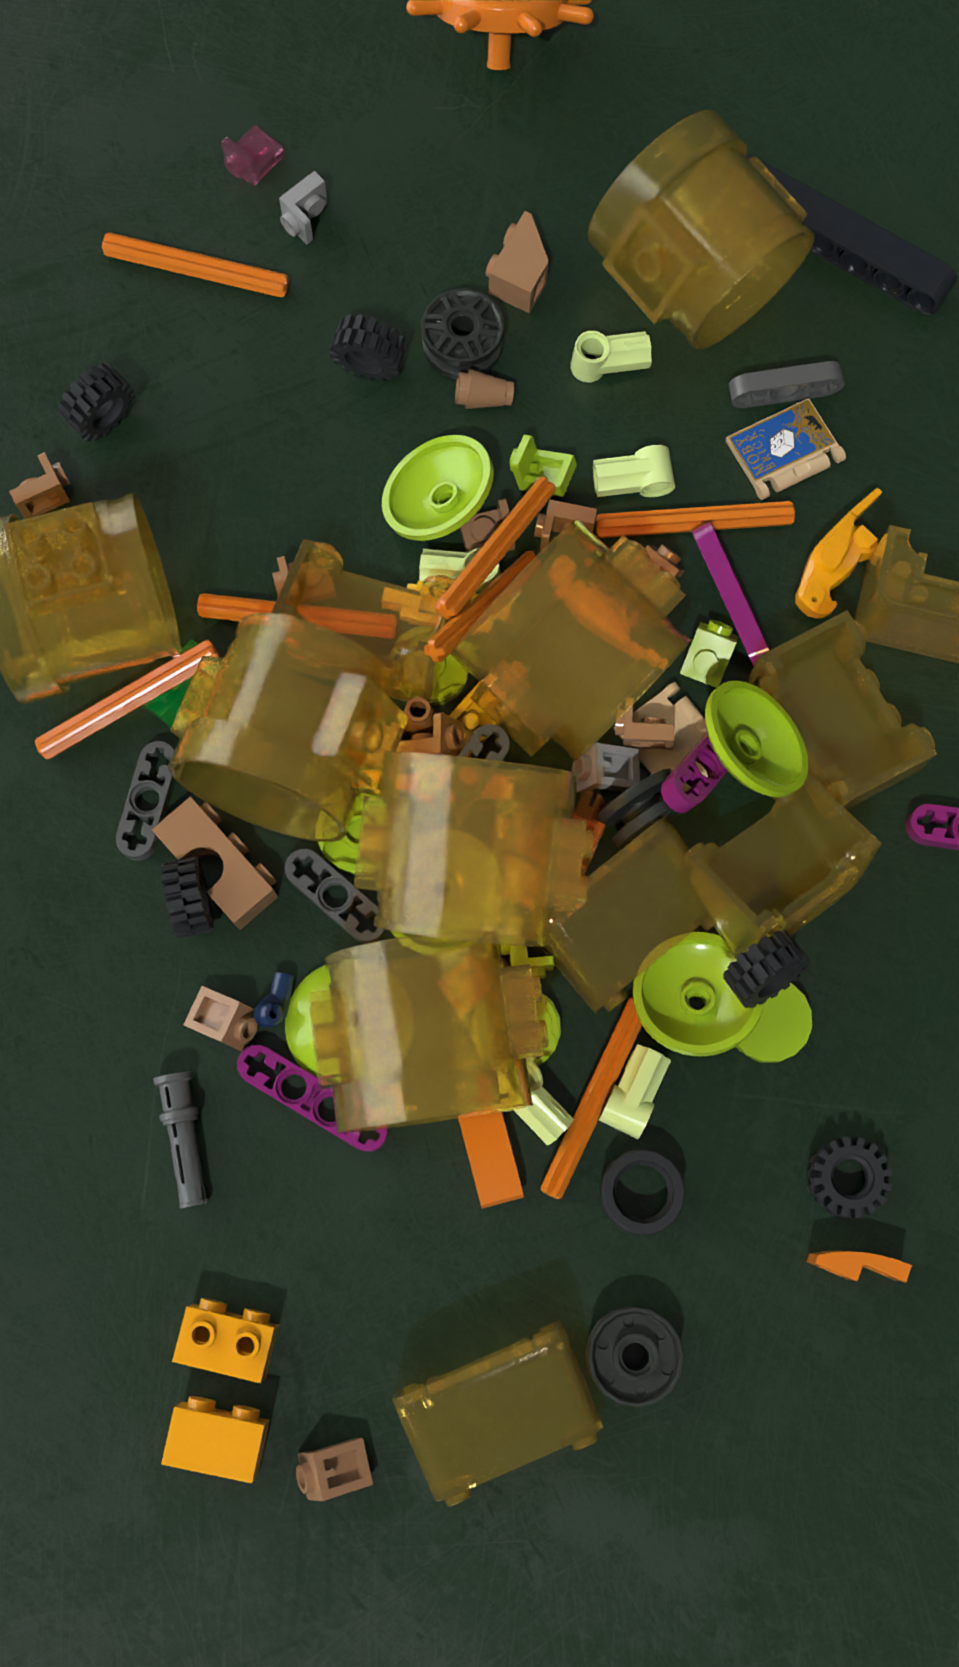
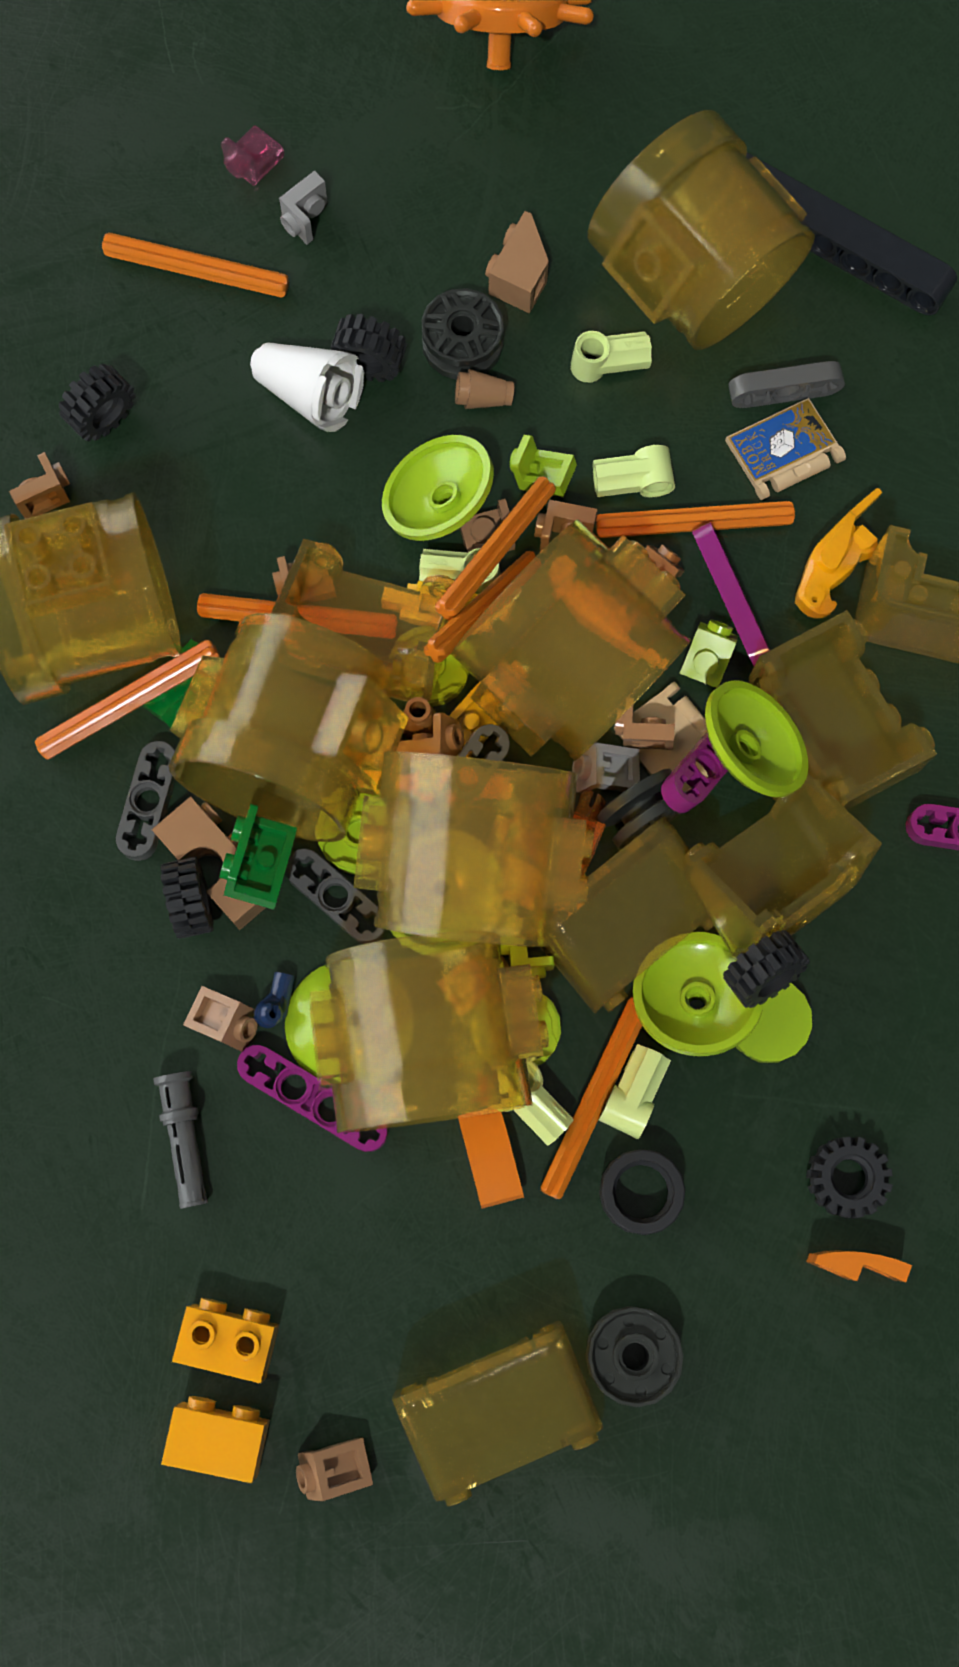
(259, 860): none -> green bracket
(311, 381): none -> white cone

